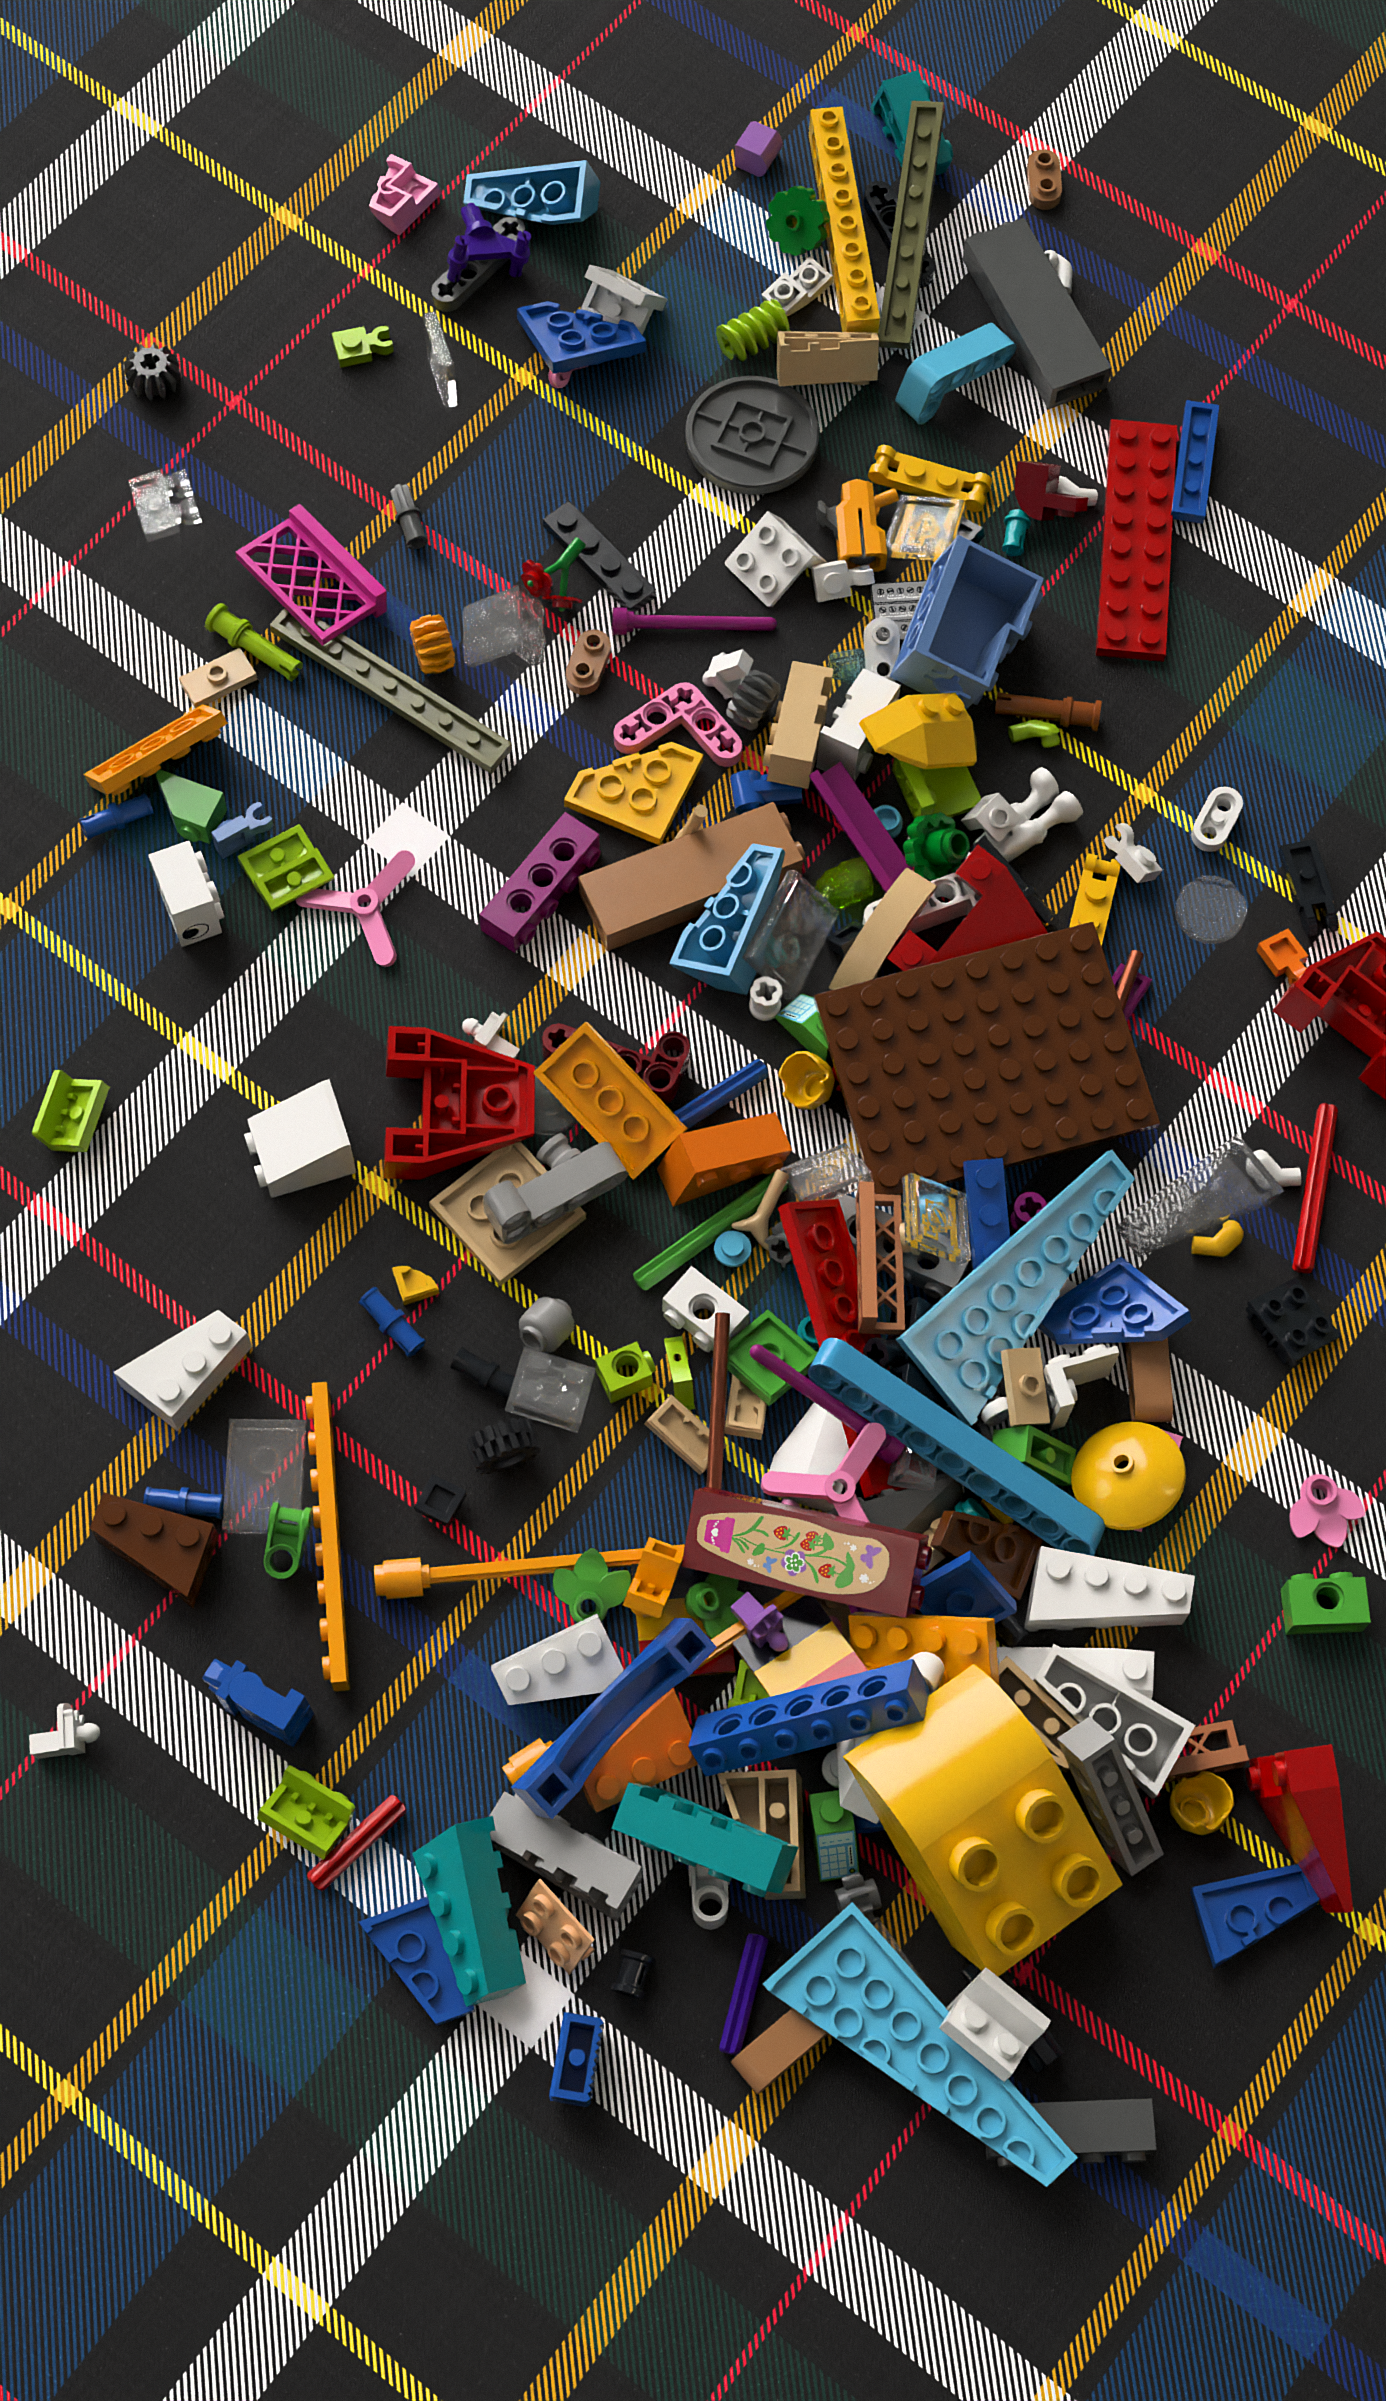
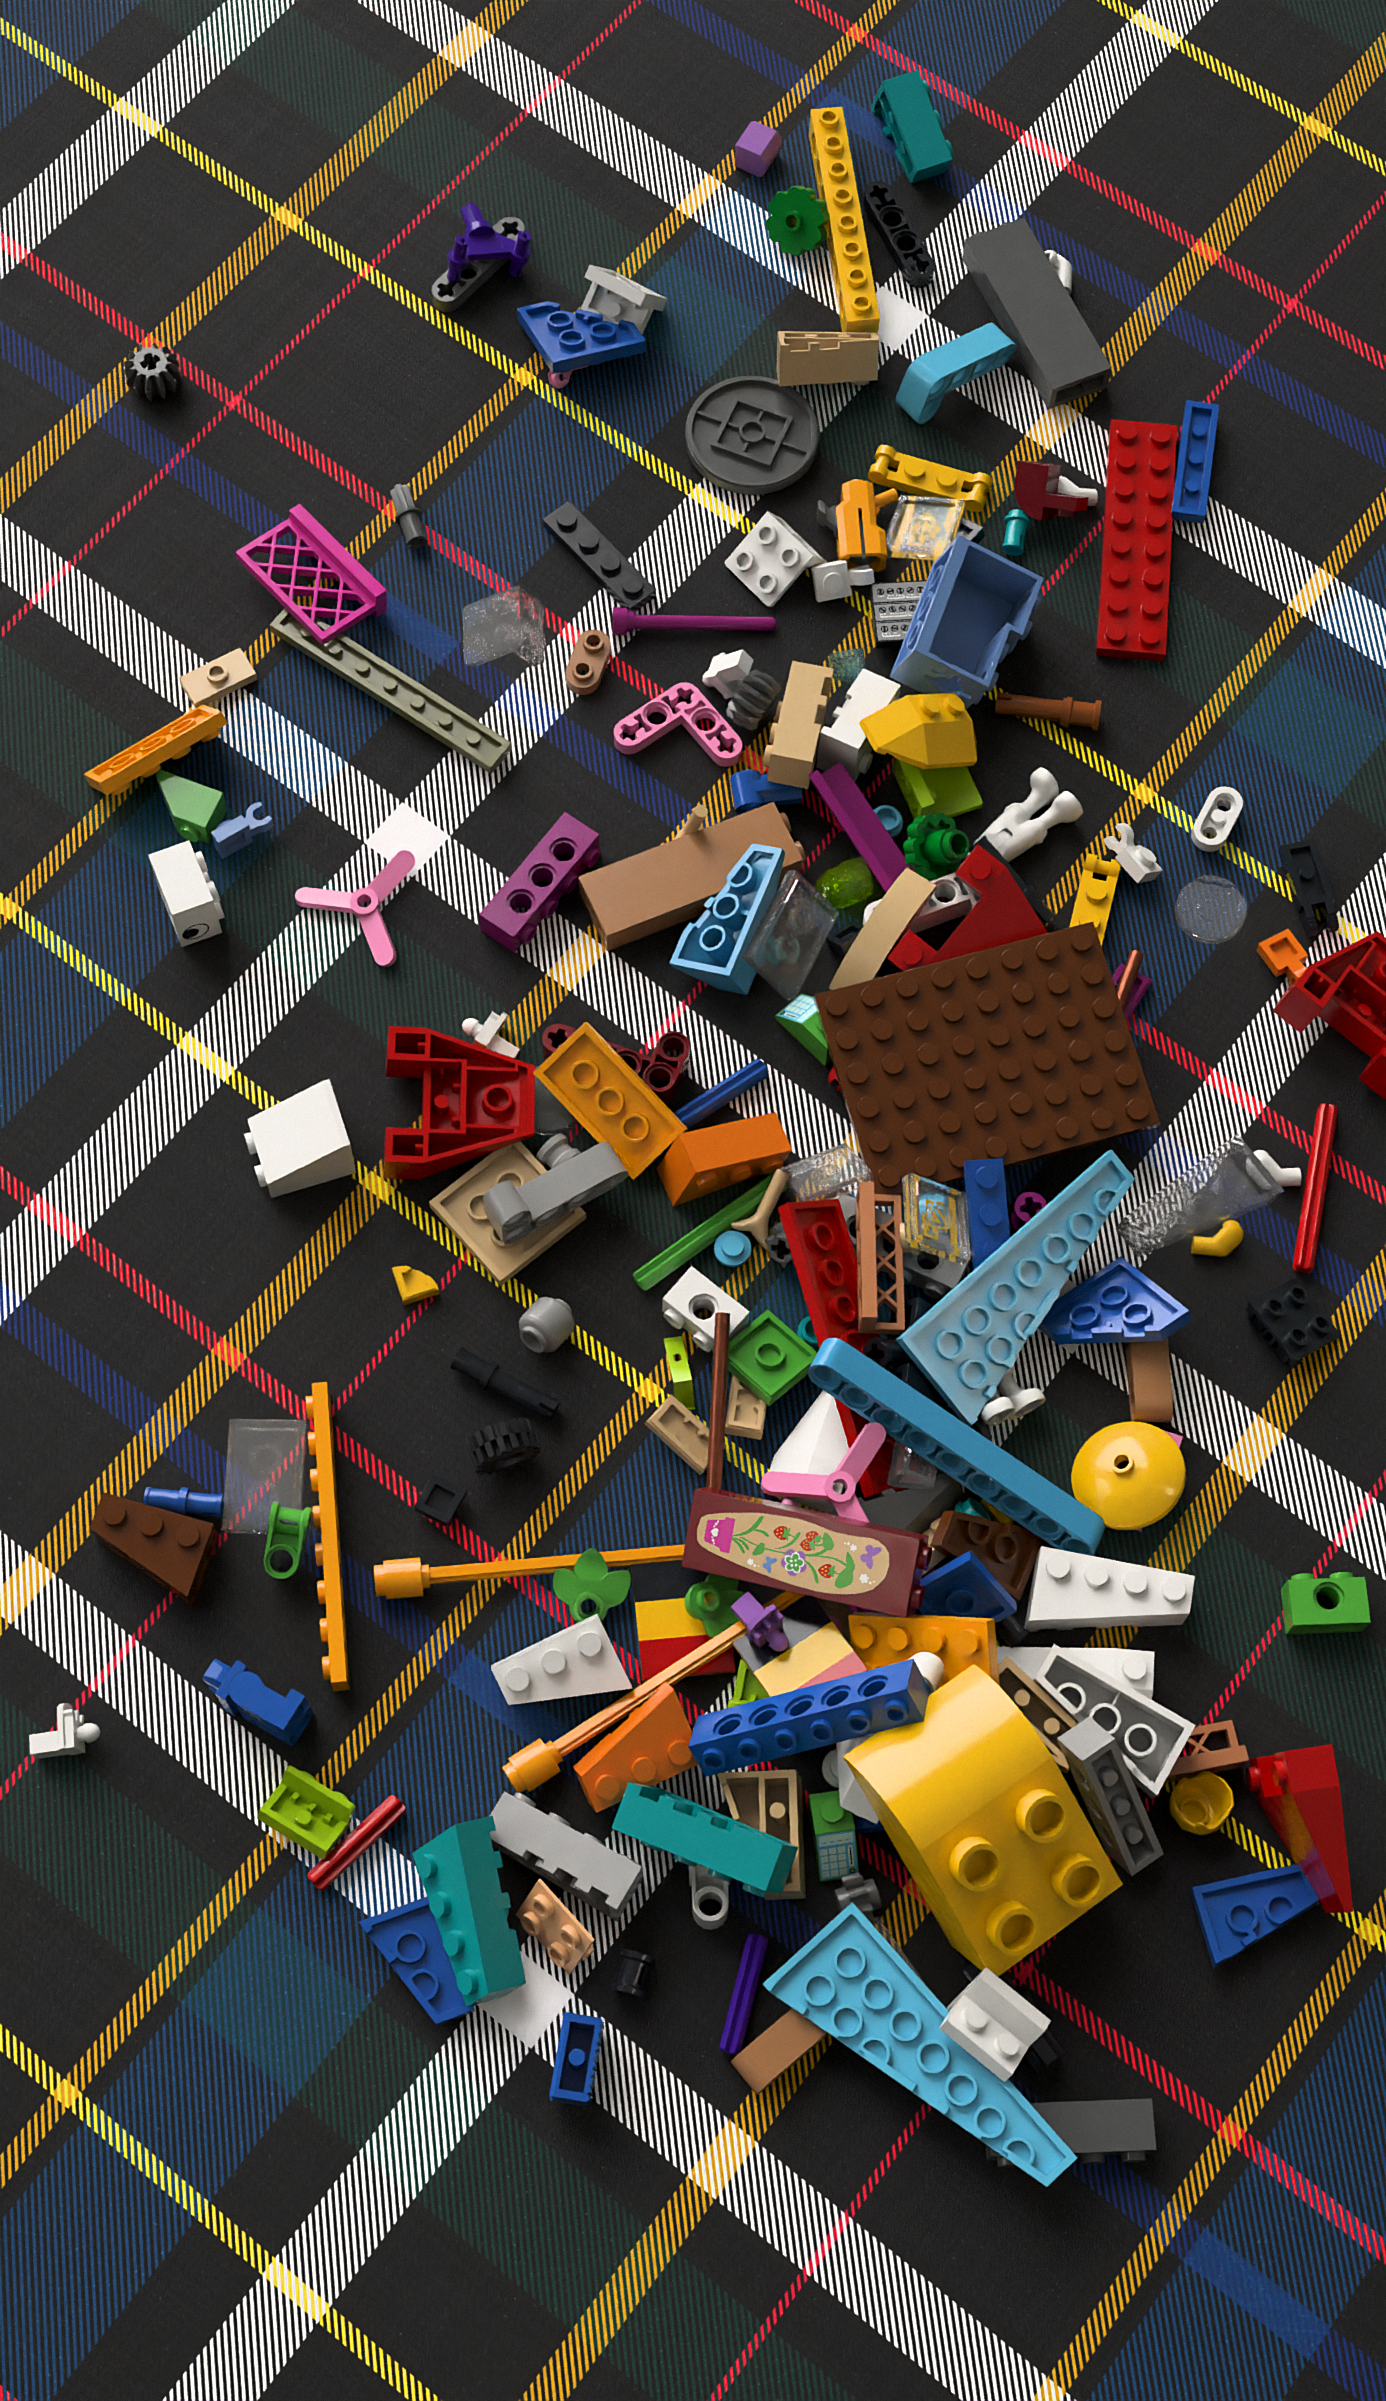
(69, 1112): lime bracket -> none
(116, 816): blue pin -> none
(154, 506): clear plate -> none
(185, 1368): white wedge -> none
(241, 634): lime pin -> none
(285, 867): lime slope -> none
(356, 346): lime plate -> none
(392, 1322): blue pin -> none
(402, 195): bright pink slope -> none
(432, 644): light orange gear -> none
(440, 359): clear tile -> none
(537, 193): dark azure wedge -> none
(539, 580): plant -> none
(550, 1389): clear plate -> none
(572, 1757): blue arch -> none
(618, 1386): lime brick -> none
(637, 790): yellow plate -> none
(654, 1579): light orange brick -> none
(752, 329): lime piece -> none
(762, 990): white bush -> none
(800, 287): white slope -> none
(806, 1080): yellow hair -> none
(881, 651): white plate -> none
(891, 1446): magenta piece -> none
(911, 224): olive plate -> none
(993, 816): white bracket -> none
(1025, 1386): tan plate -> none
(1035, 728): lime arm -> none
(1038, 1451): bright green slope -> none
(1044, 173): medium nougat plate -> none
(1065, 1373): white bracket -> none
(1325, 1516): bright pink plate -> none

